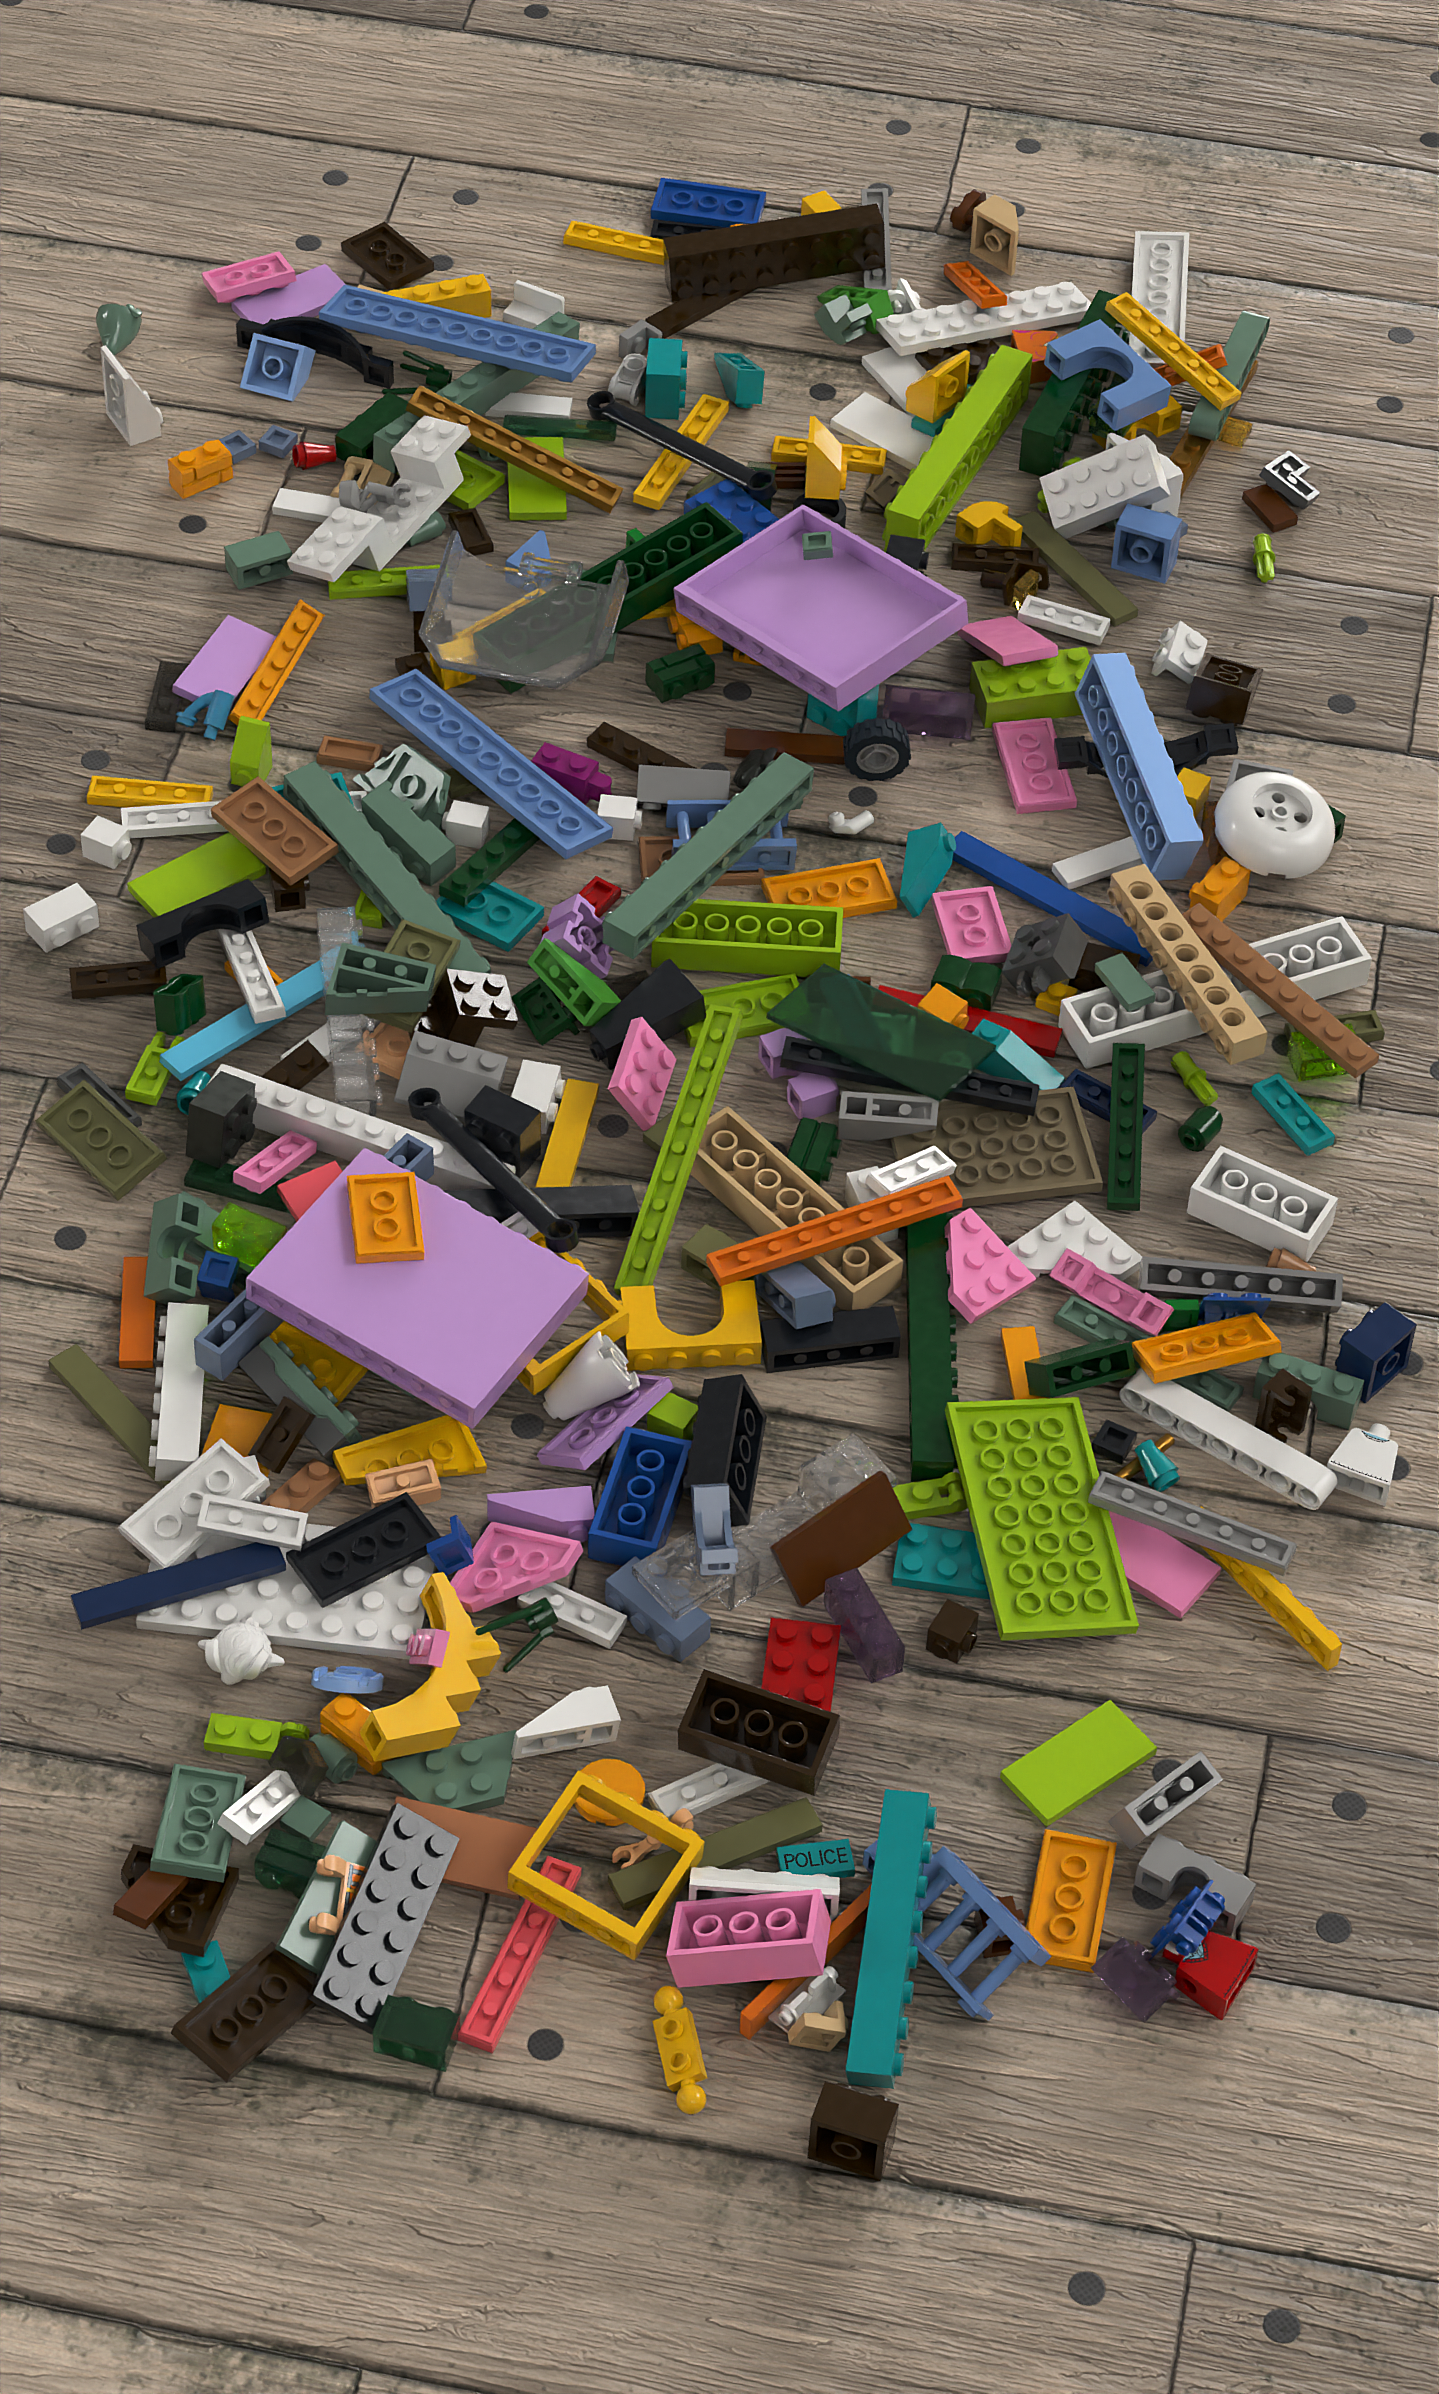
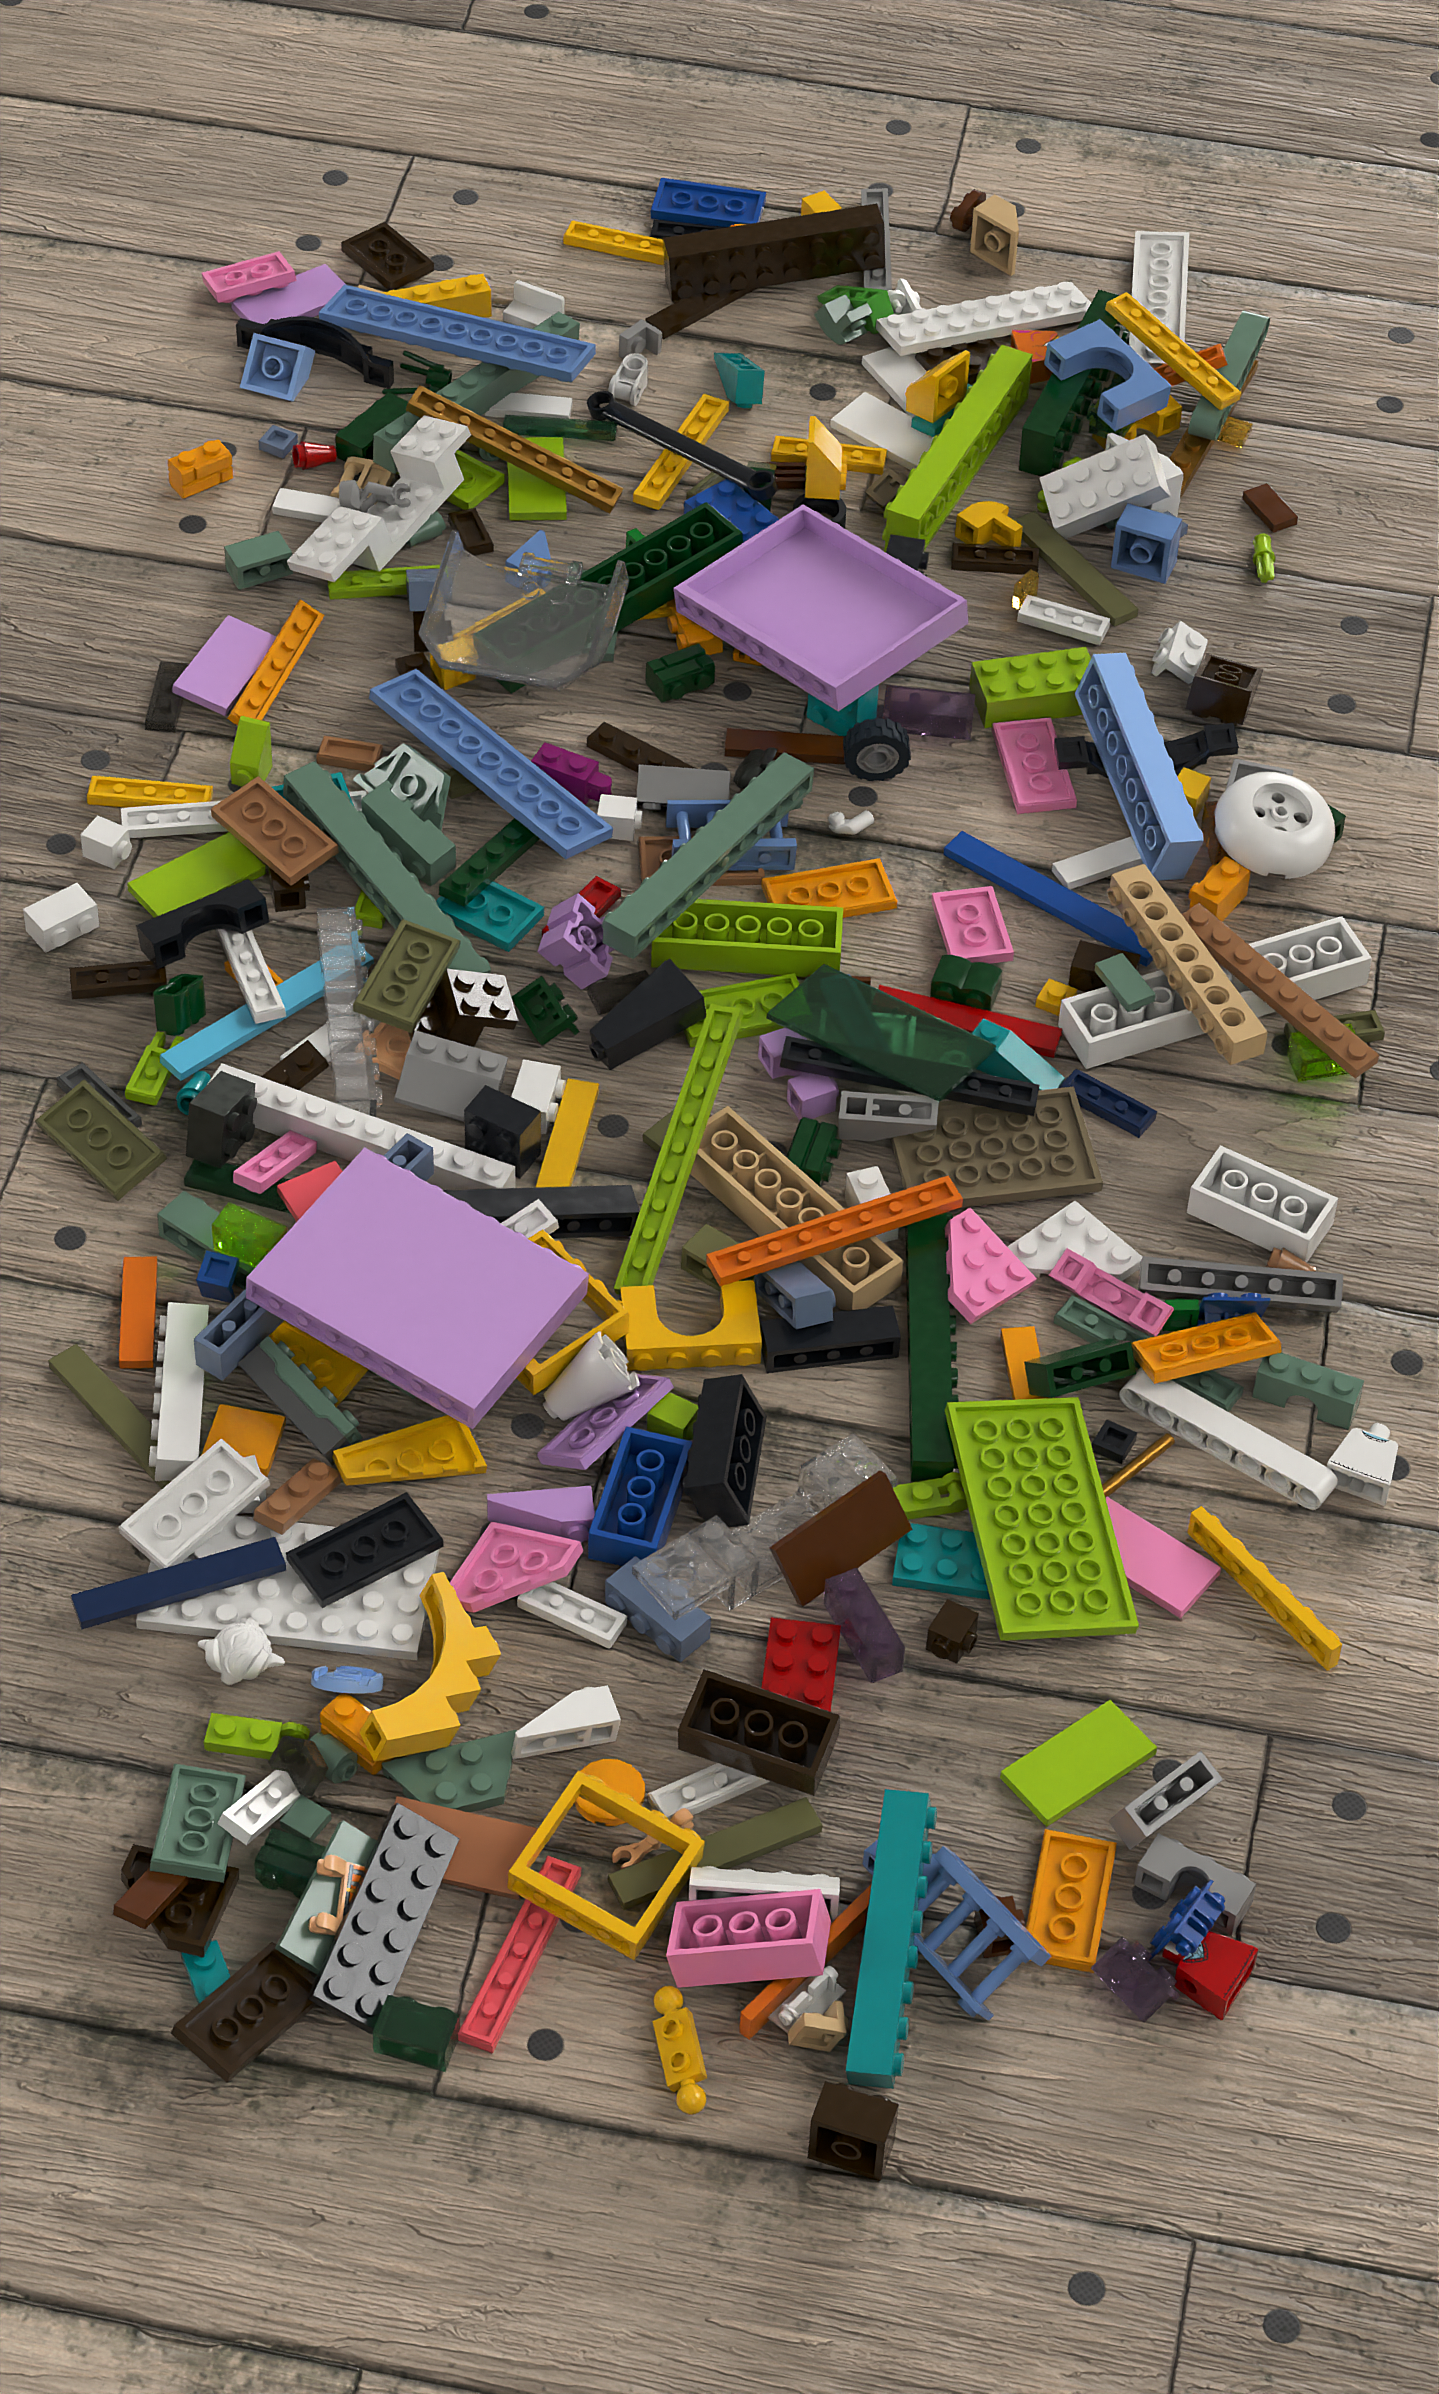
(118, 325): sand green hat -> none
(127, 403): white slope -> none
(172, 1227): sand green arch -> none
(217, 714): dark azure plant -> none
(239, 446): sand blue plate -> none
(252, 1521): white plate -> none
(281, 1435): dark brown plate -> none
(378, 983): sand green wedge -> none
(385, 1217): light orange tile -> none
(416, 1479): light nougat slope -> none
(427, 1647): bright pink plate -> none
(452, 1550): blue panel -> none
(467, 824): white brick -> none
(494, 1170): black piece -> none
(537, 1616): dark green plant -> none
(573, 983): bright green slope -> none
(642, 1073): bright pink plate -> none
(665, 378): teal brick -> none
(712, 1529): sand blue arch -> none
(817, 545): sand green tile -> none
(826, 1857): teal tile -> none
(911, 1171): white tile -> none
(925, 865): teal slope -> none
(946, 1006): light orange brick -> none
(975, 284): orange tile -> none
(1006, 581): dark brown bracket -> none
(1008, 641): bright pink tile -> none
(1044, 954): dark grey hinge -> none
(1126, 1127): dark green plate -> none
(1157, 1467): teal cone -> none
(1192, 1523): light grey tile -> none
(1194, 1077): lime axle -> none
(1200, 1128): dark green brick -> none
(1283, 1404): dark brown hinge -> none
(1286, 476): dark grey plate -> none
(1293, 1114): teal plate -> none
(1376, 1349): dark blue brick -> none

